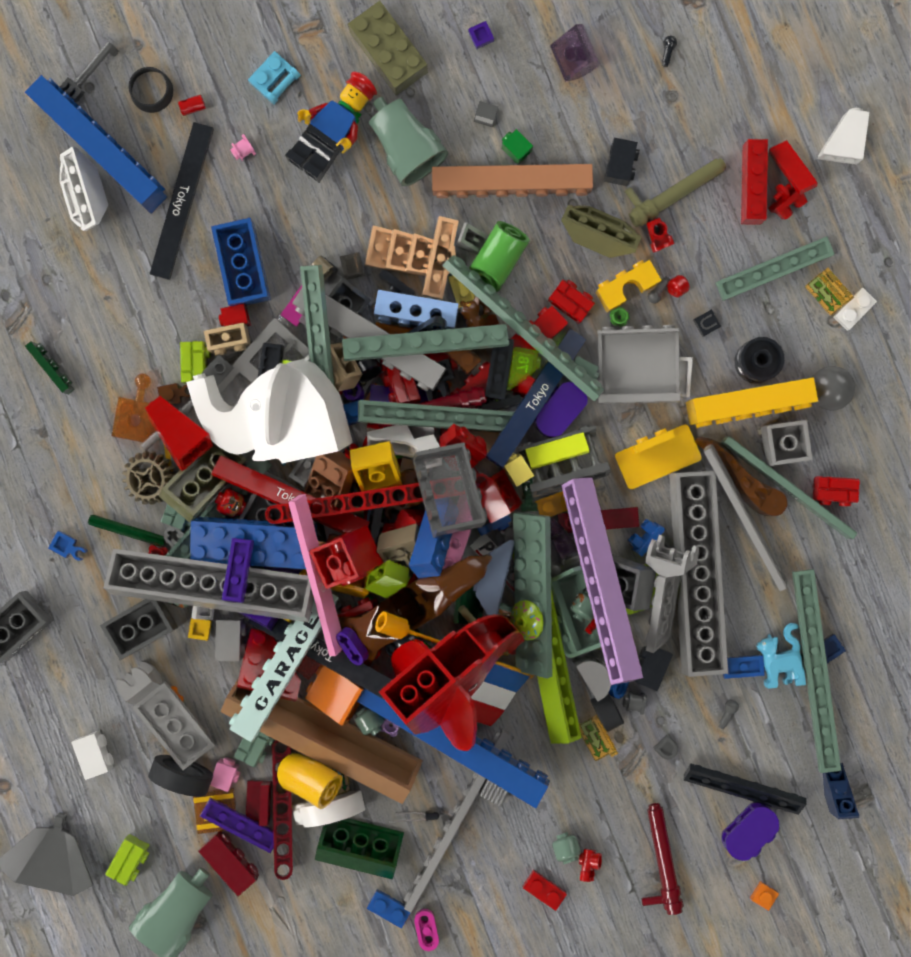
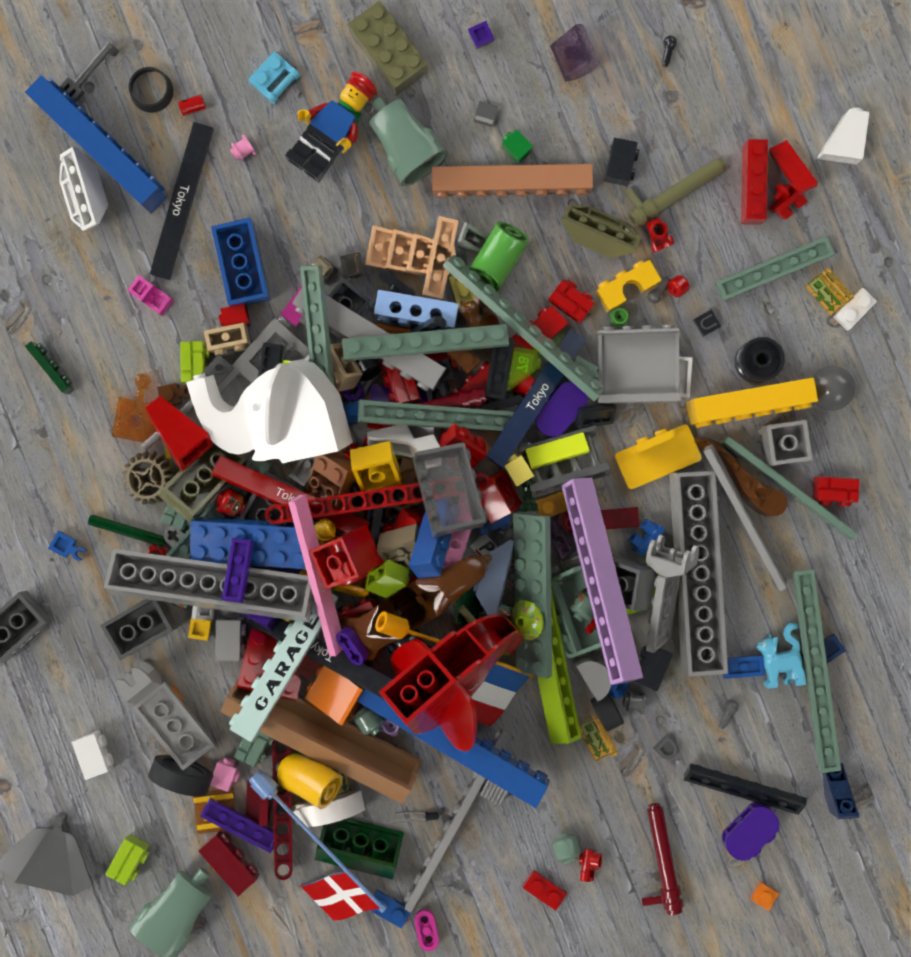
(150, 295): none -> dark pink slope
(325, 530): none -> yellow piece
(337, 894): none -> flag
(595, 415): none -> black plate

